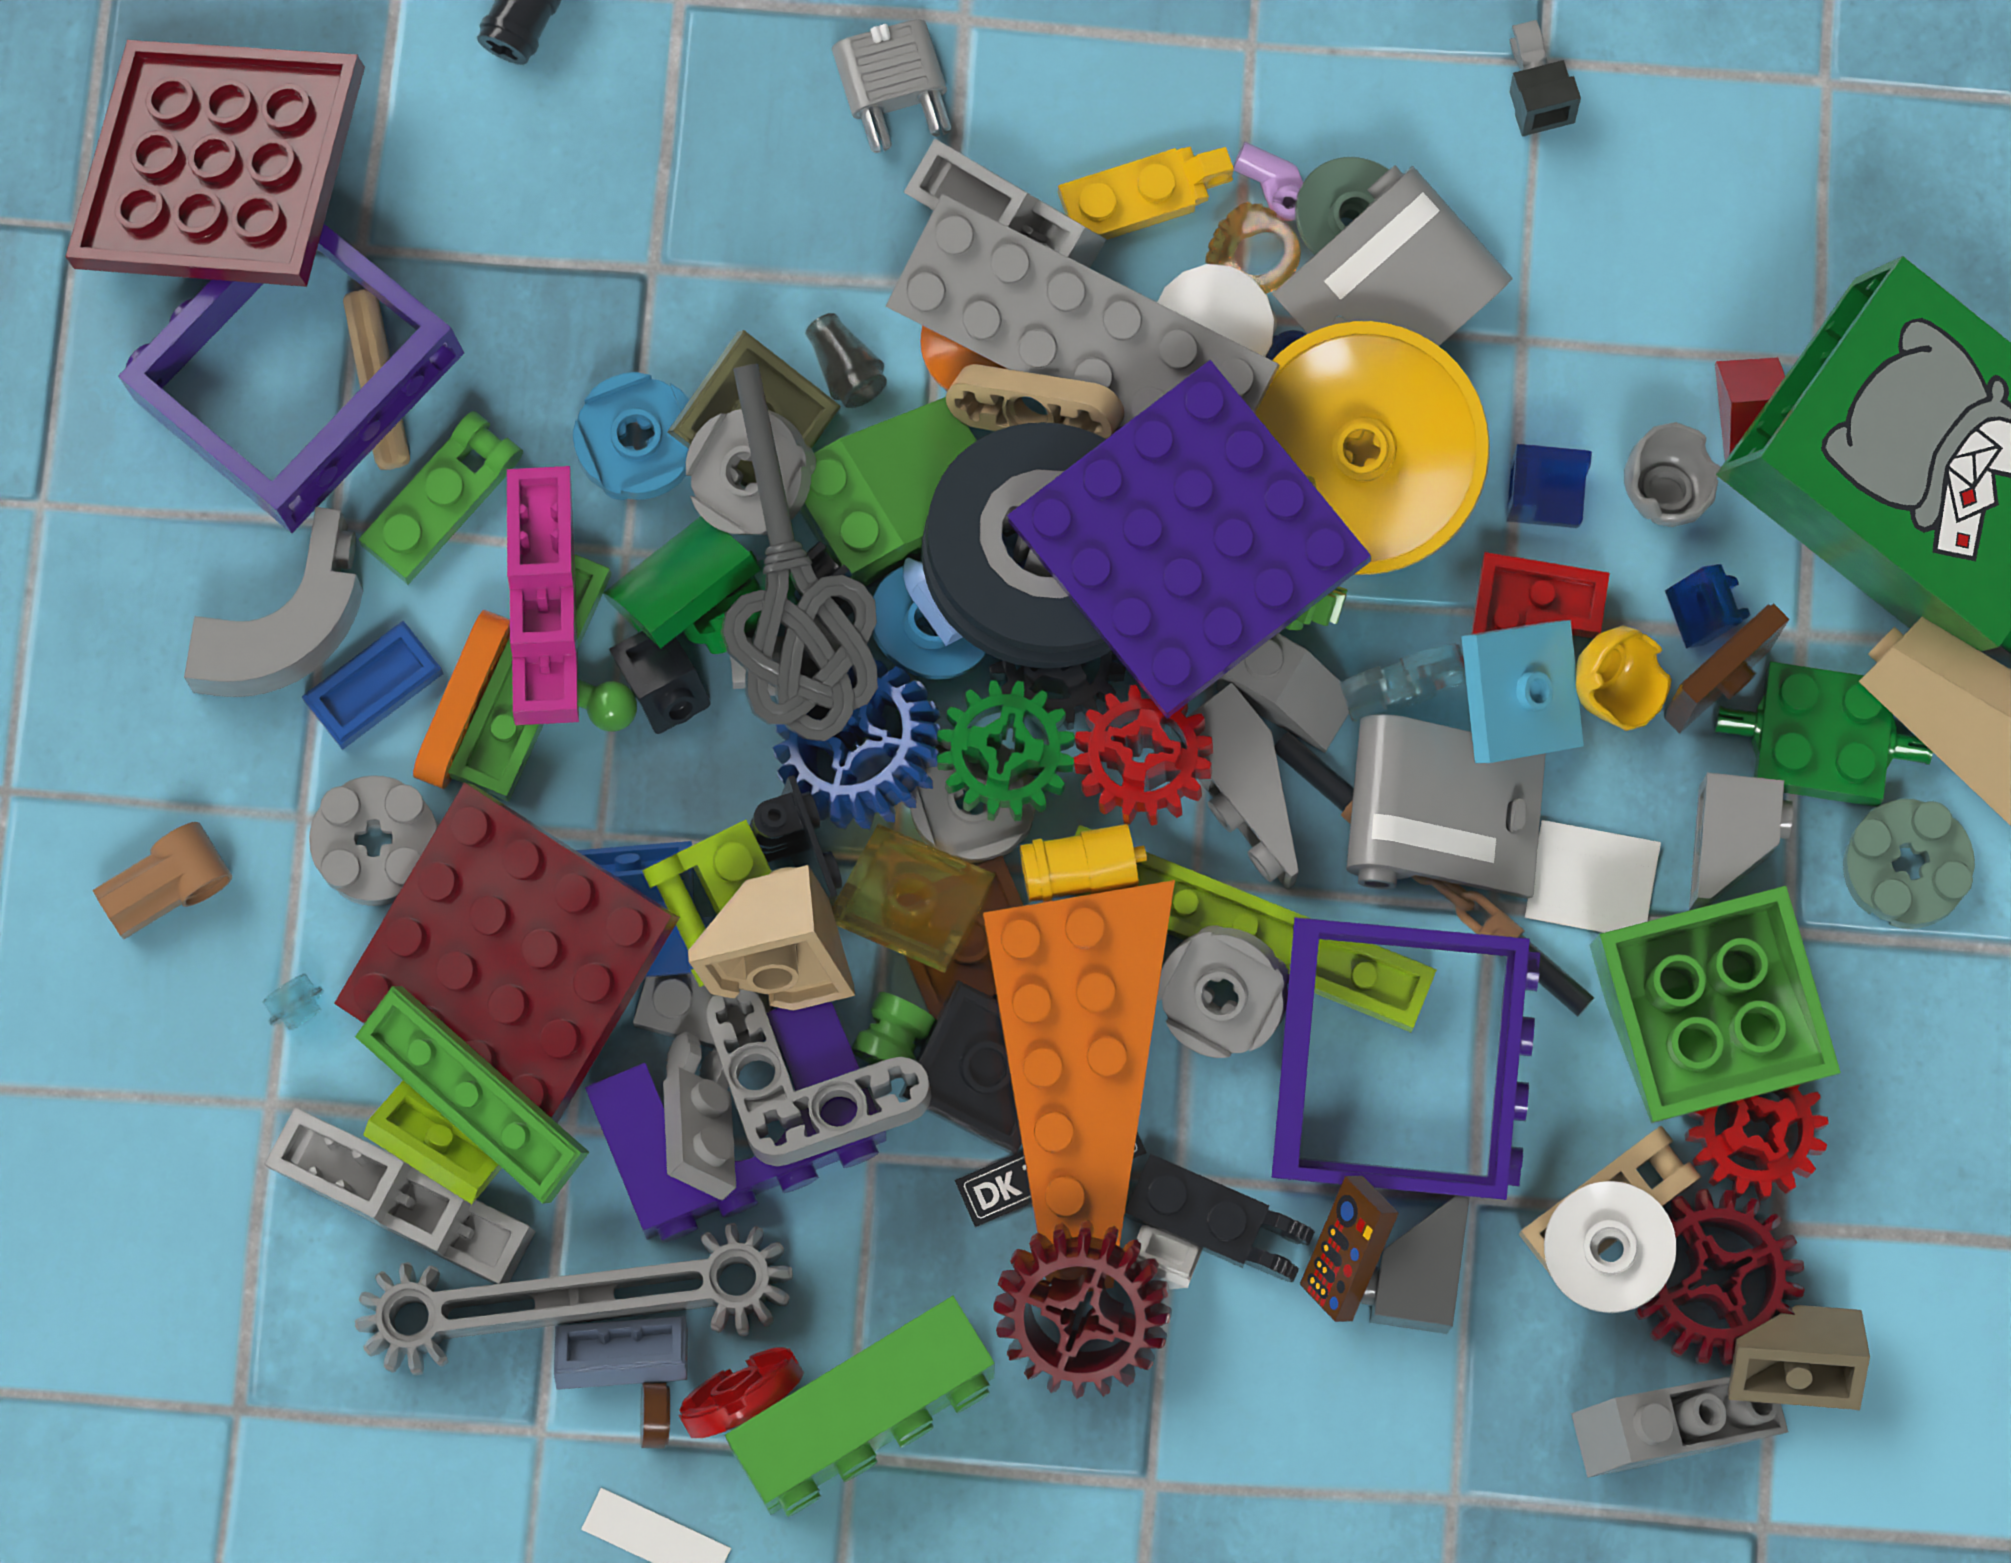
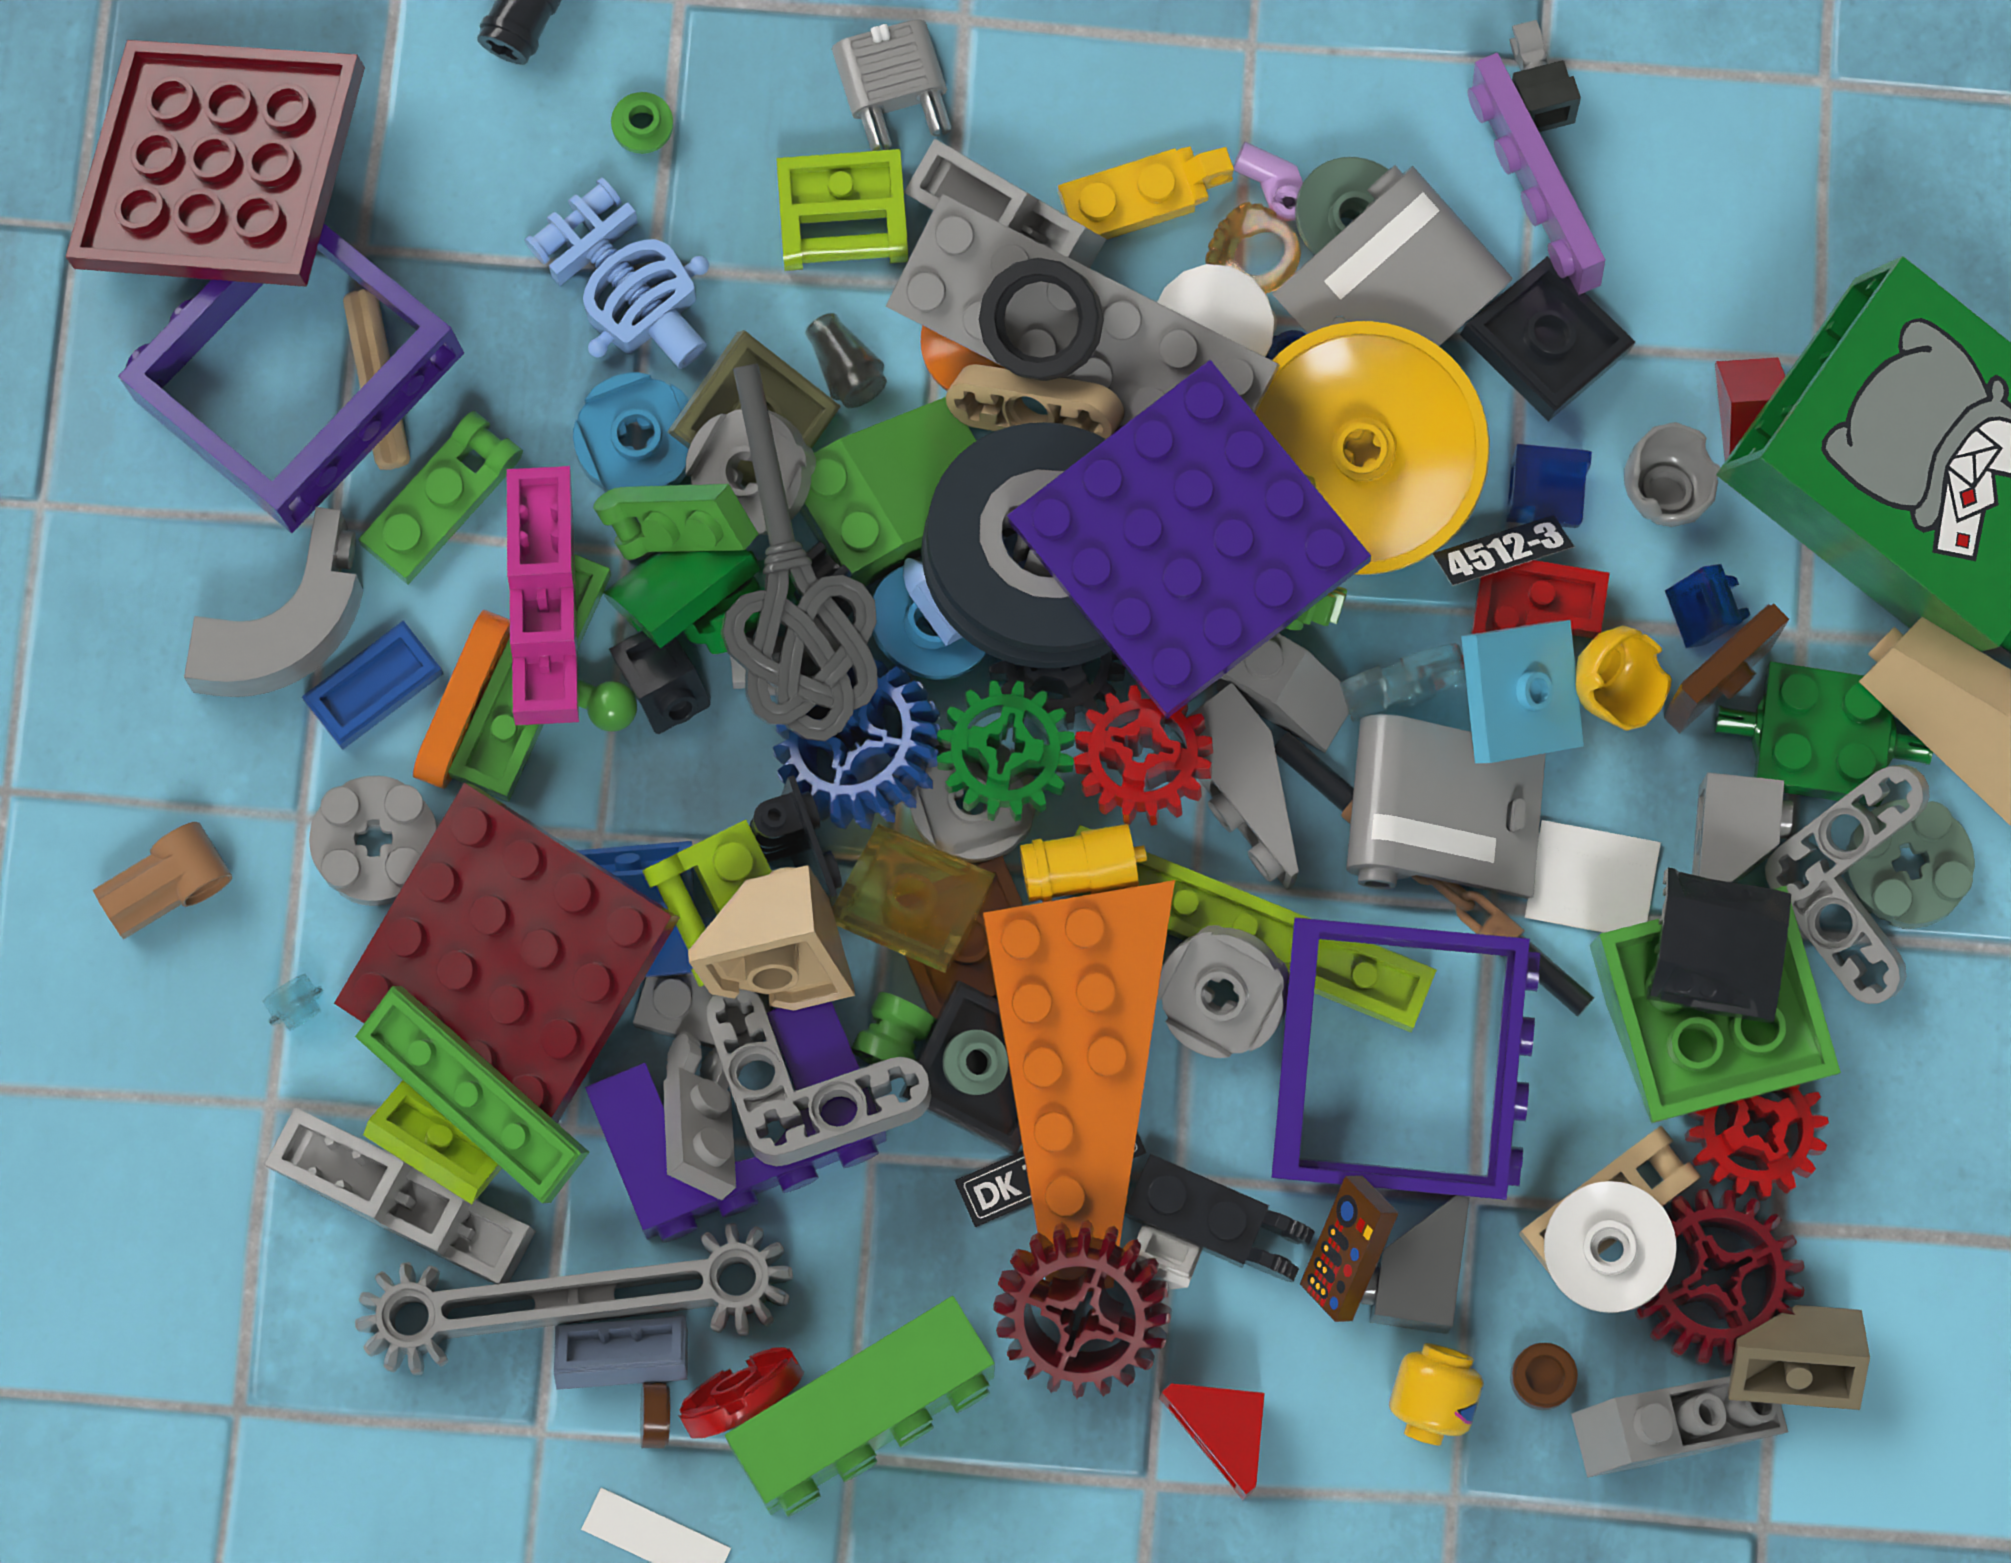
(648, 138): none -> bright green plate
(653, 311): none -> light blue torso
(675, 519): none -> bright green plate
(842, 190): none -> lime plate
(955, 1062): none -> sand green plate
(994, 308): none -> black tyre
(1224, 1427): none -> red slope
(1436, 1393): none -> yellow head
(1503, 550): none -> sticker
(1543, 1376): none -> reddish brown tile
(1545, 191): none -> medium lavender plate
(1547, 339): none -> black plate
(1720, 947): none -> black slope
(1829, 887): none -> light grey beam

